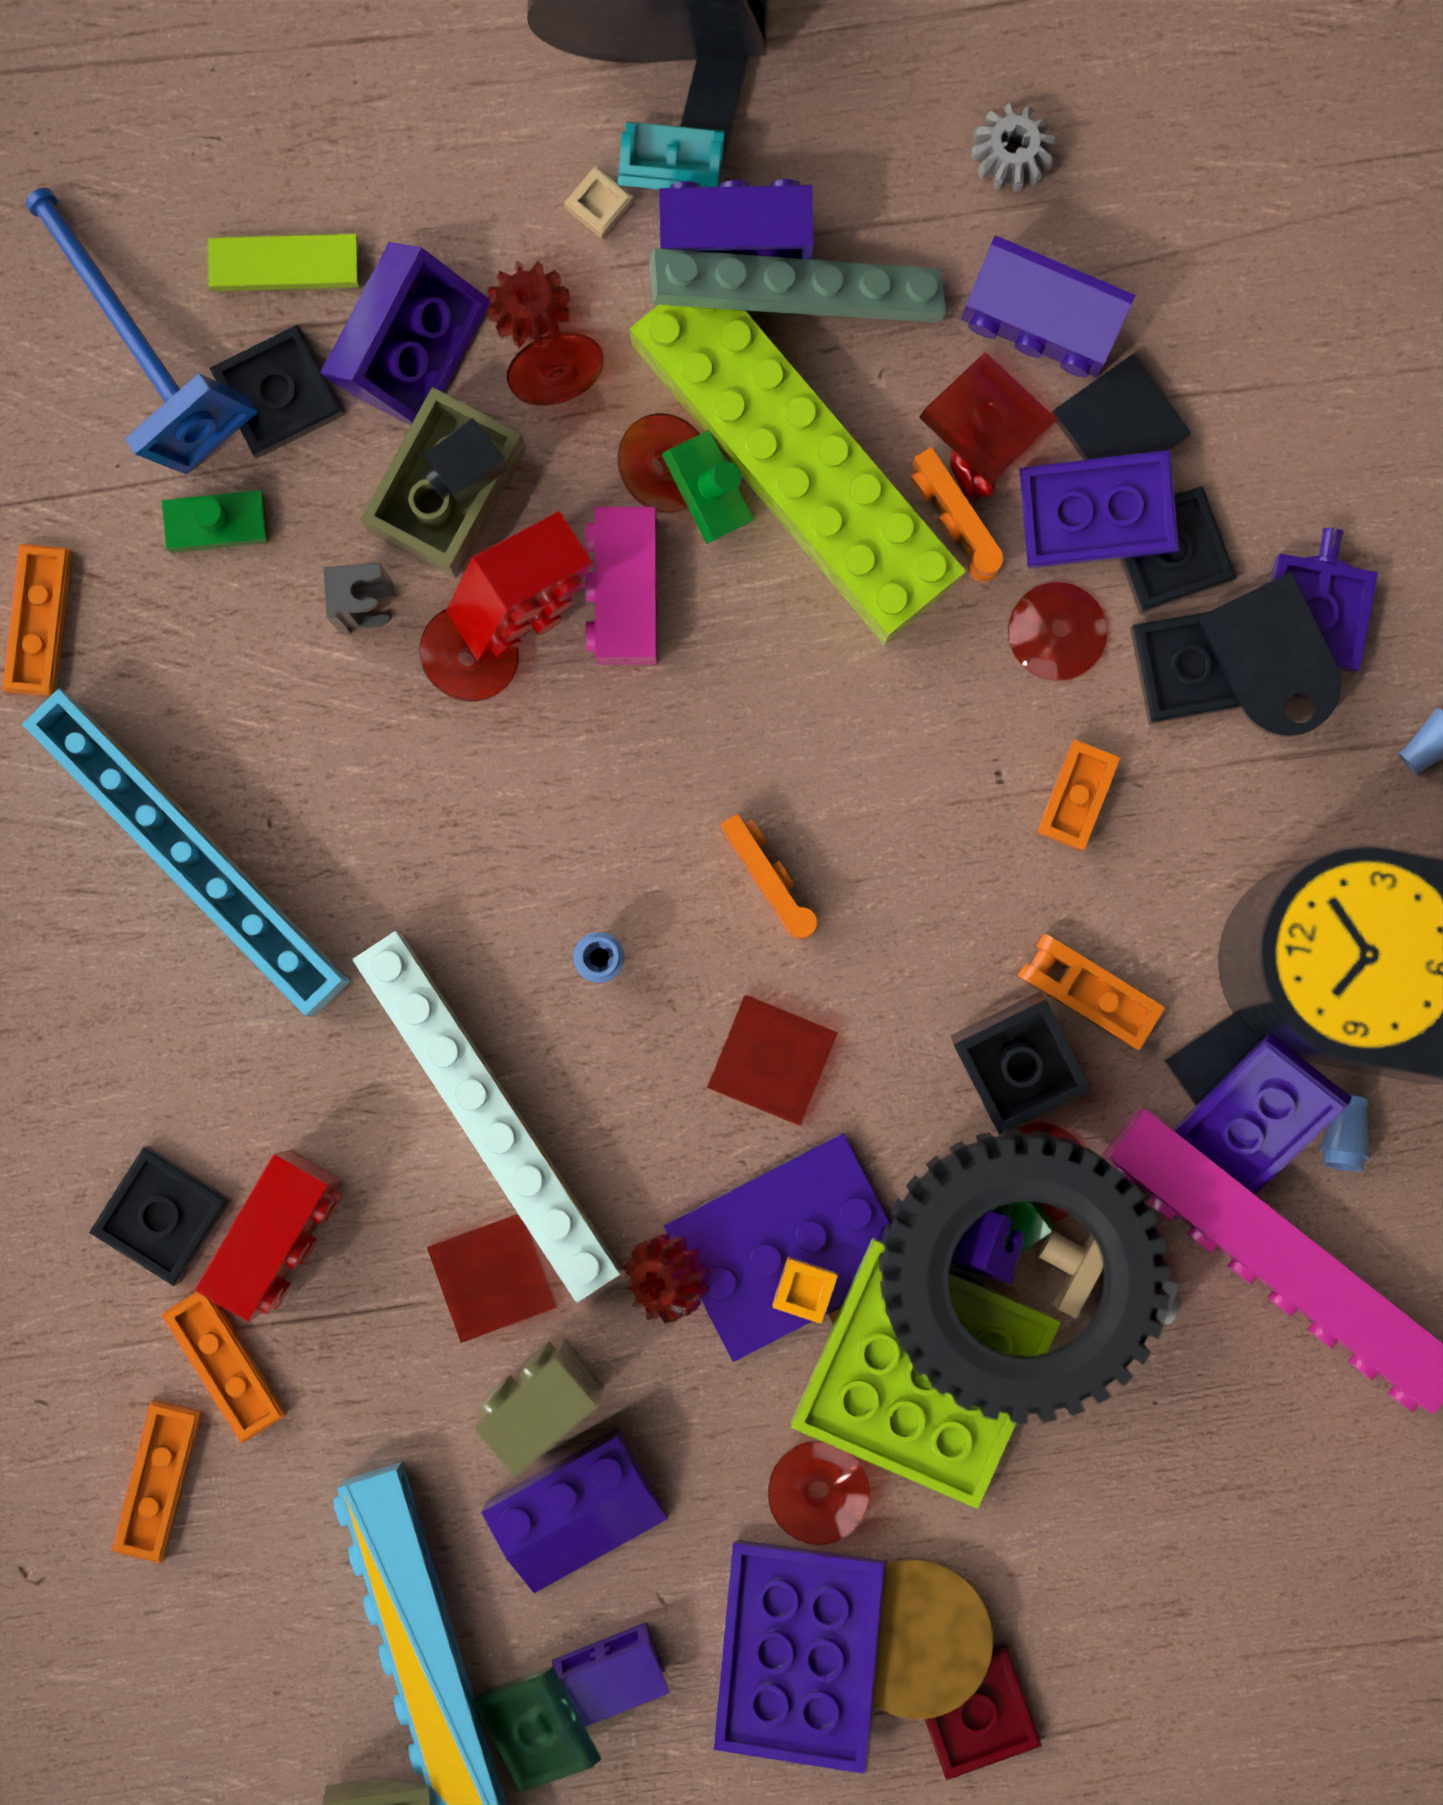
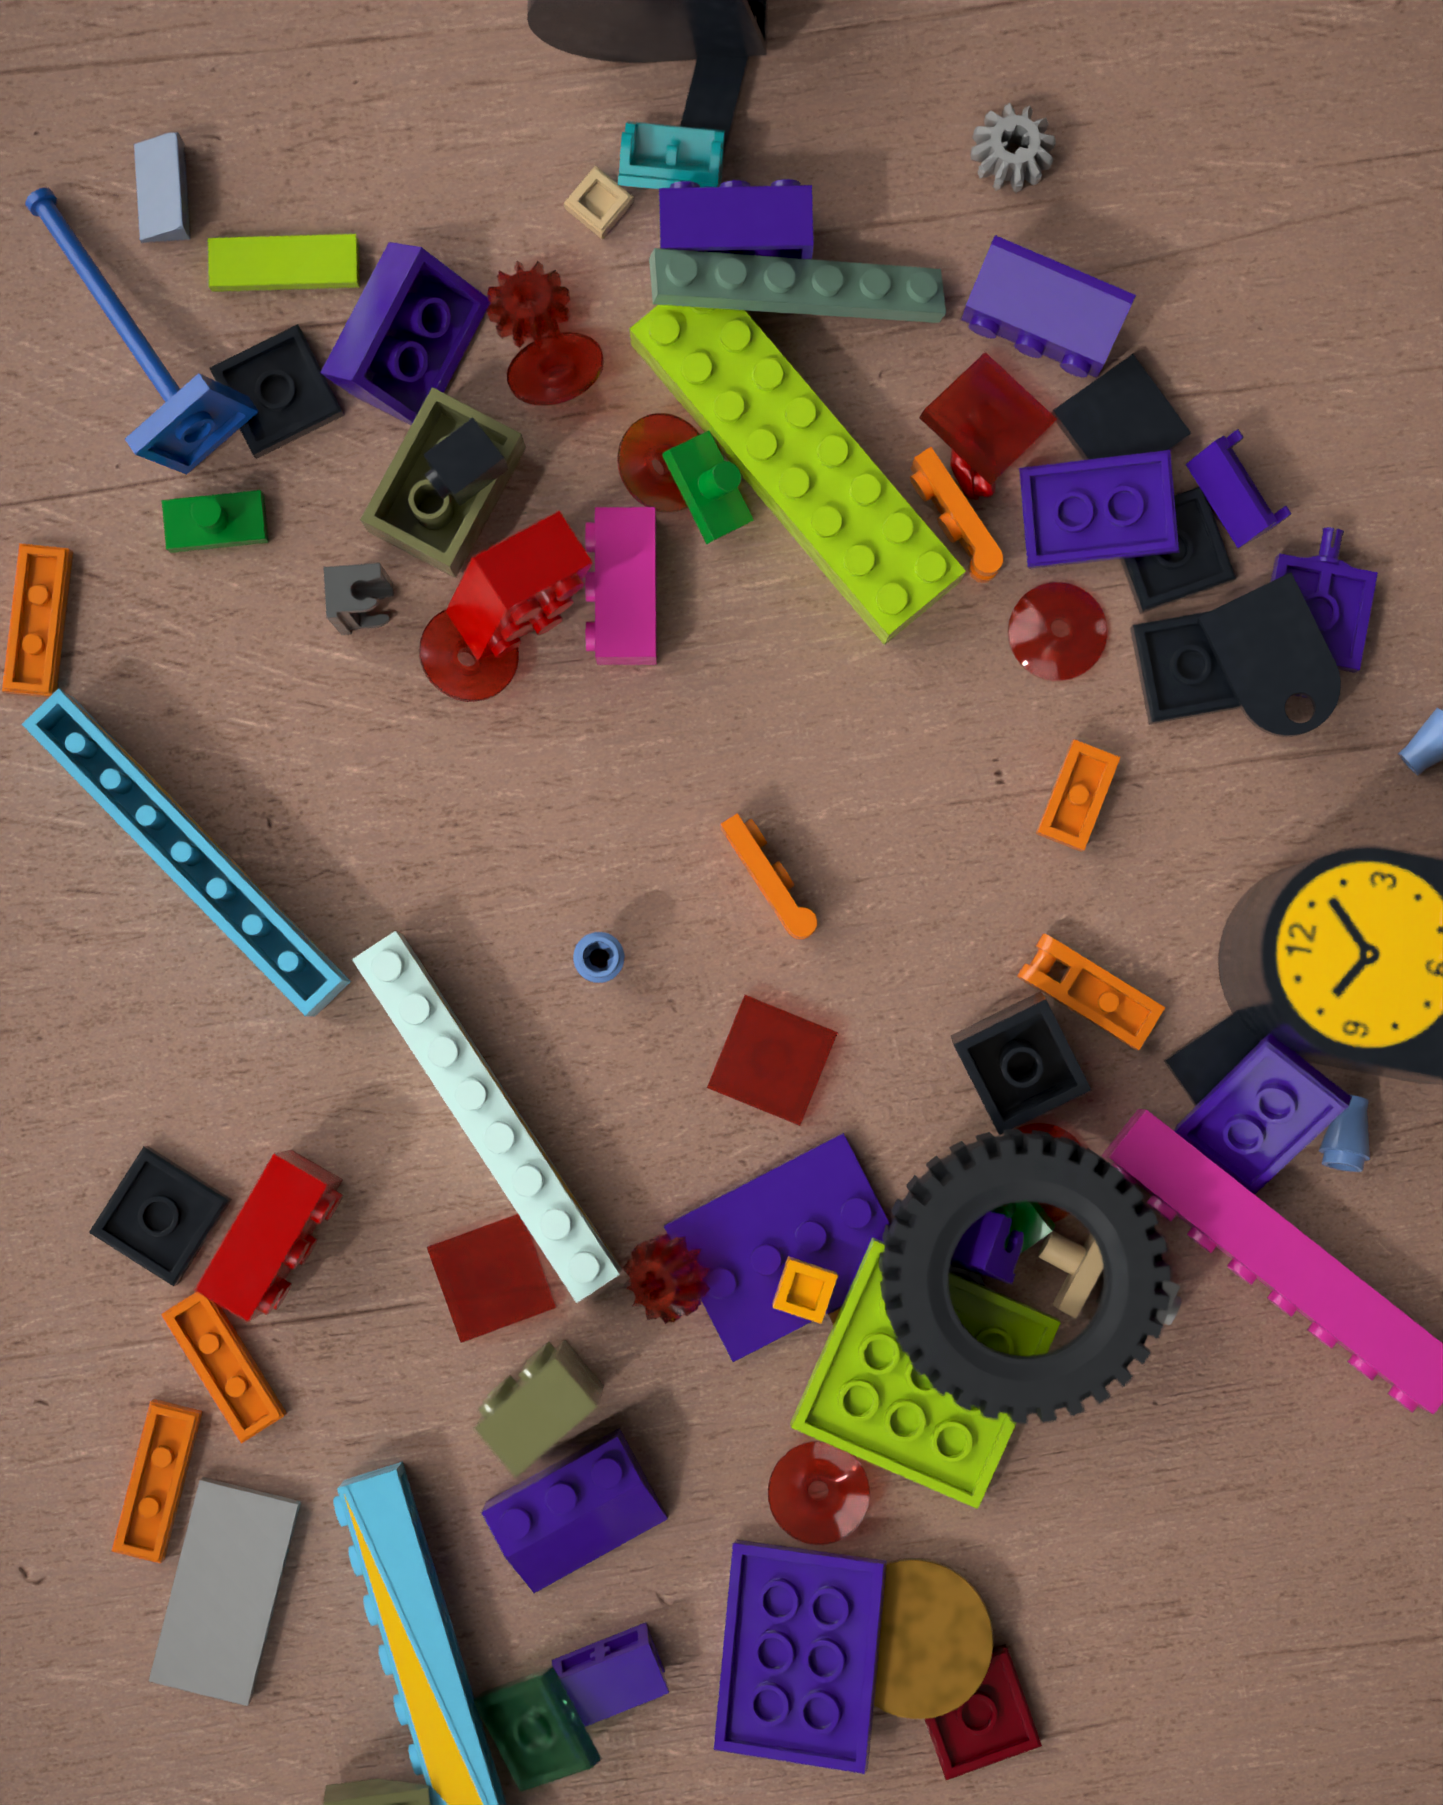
(162, 189): none -> slope
(224, 1591): none -> light grey tile
(1233, 491): none -> dark purple hinge

